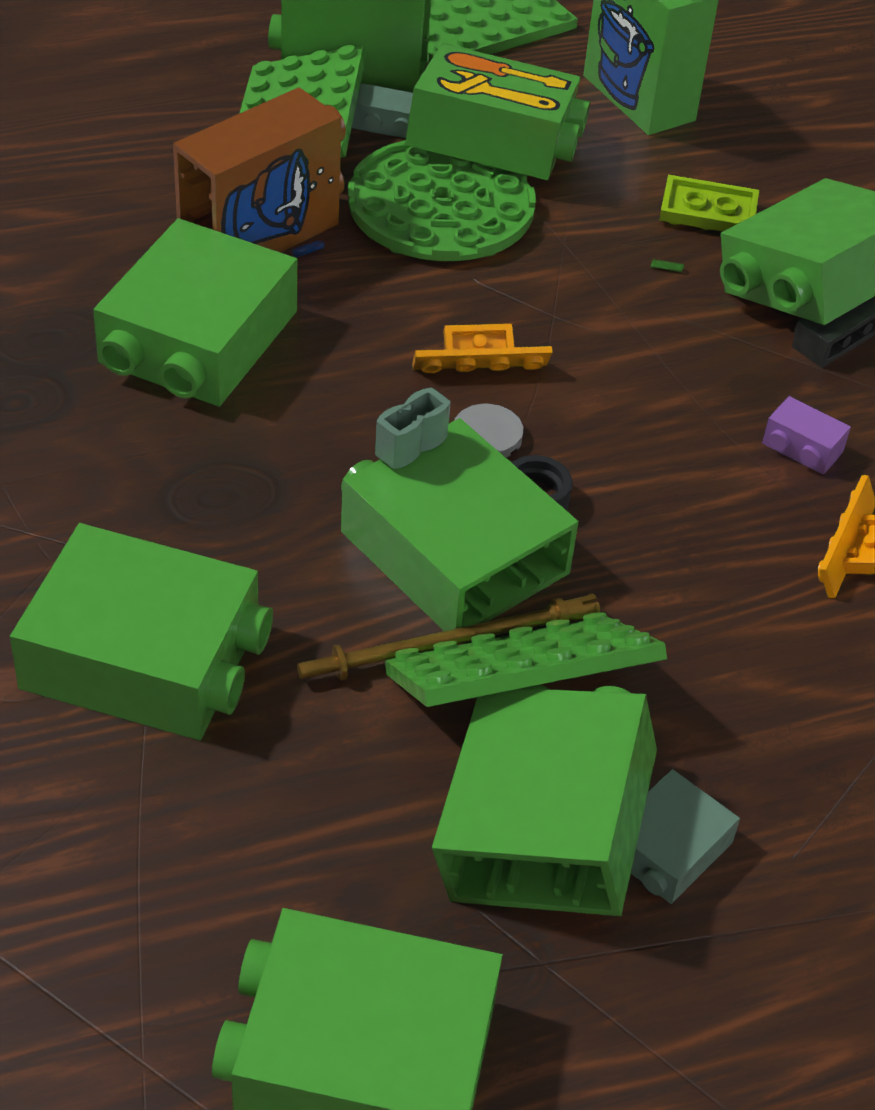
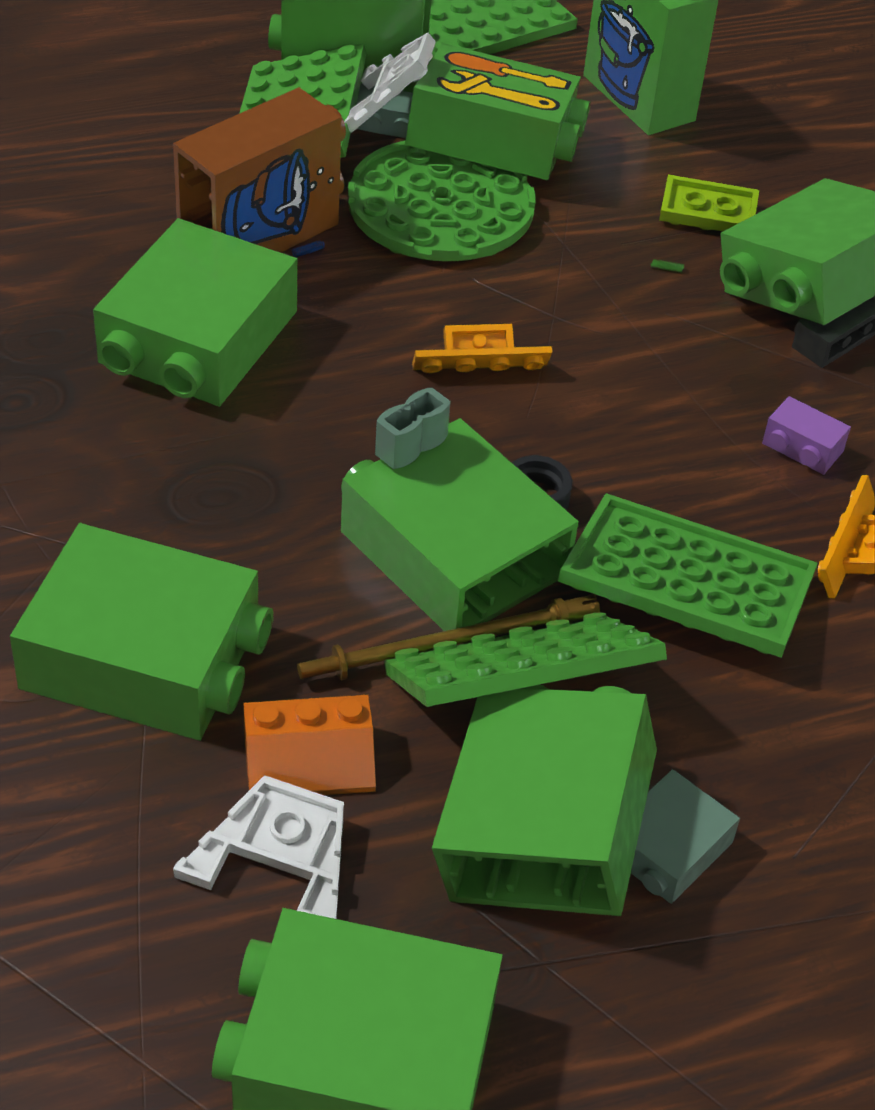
(281, 829): none -> white wing
(312, 743): none -> orange slope
(392, 78): none -> white wing
(496, 425): light grey tile -> none
(690, 574): none -> bright green plate

